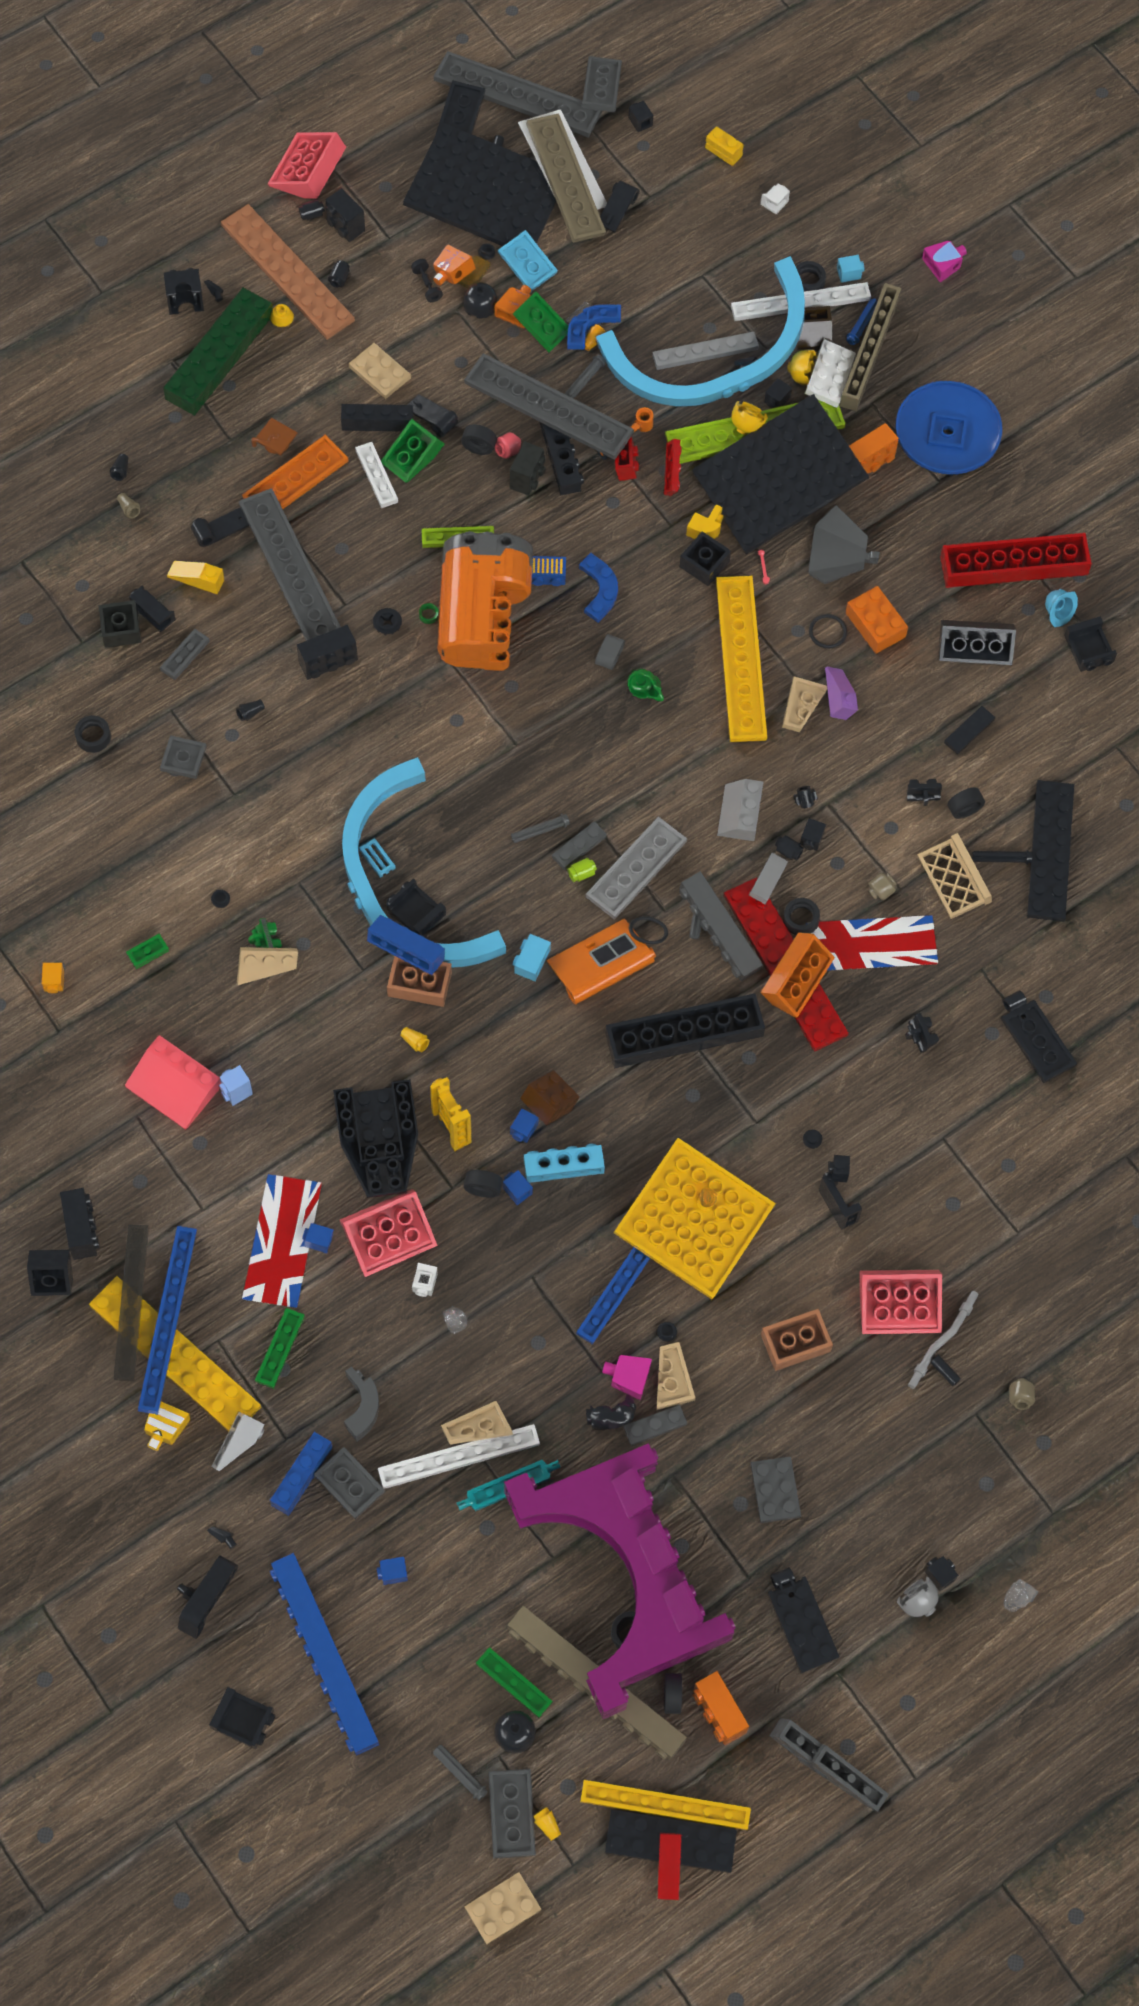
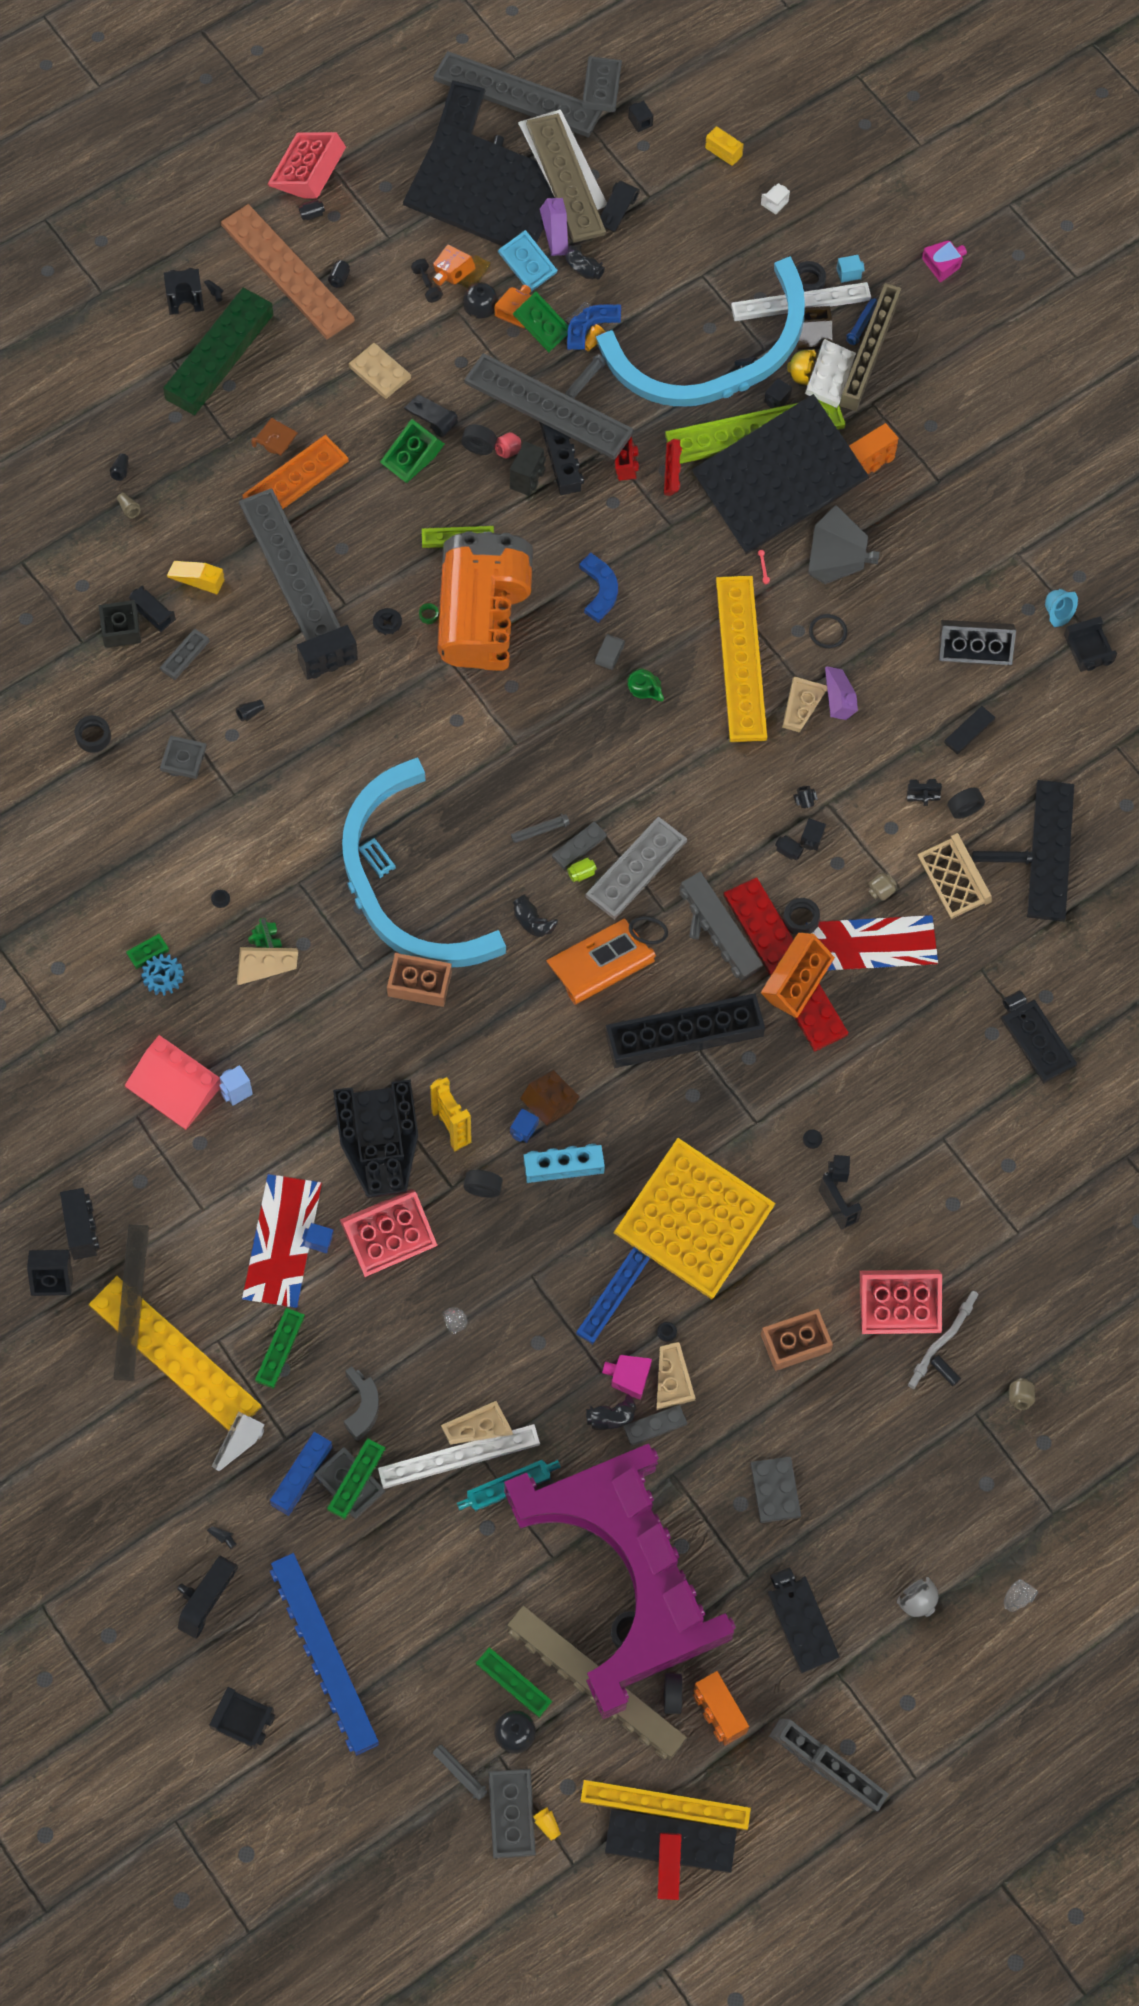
(53, 977): light orange brick -> none
(166, 1425): yellow torso -> none
(167, 1320): blue plate -> none
(168, 968): none -> dark azure gear
(218, 529): black door -> none
(281, 315): yellow cone -> none
(345, 215): black brick -> none
(356, 1479): none -> green plate
(375, 417): black brick -> none
(376, 475): white plate -> none
(392, 1571): blue brick -> none
(406, 944): blue brick -> none
(415, 908): black panel -> none
(415, 1039): yellow cone -> none
(424, 1280): white window -> none
(486, 251): black plate -> none
(502, 1908): tan plate -> none
(517, 1187): blue brick -> none
(529, 919): none -> black animal
(532, 957): medium azure brick -> none
(548, 570): blue brick -> none
(555, 225): none -> medium lavender slope
(584, 265): none -> black animal
(641, 425): orange piece -> none
(705, 350): light grey plate -> none
(705, 558): black brick -> none
(708, 1197): clear yellow plate -> none
(709, 525): yellow brick -> none
(740, 809): light grey slope -> none
(747, 417): yellow cylinder -> none
(768, 878): light grey tile -> none
(876, 619): orange brick -> none
(919, 1032): black hips -> none
(941, 1572): black brick -> none
(954, 407): blue dish -> none
(1015, 560): red brick -> none

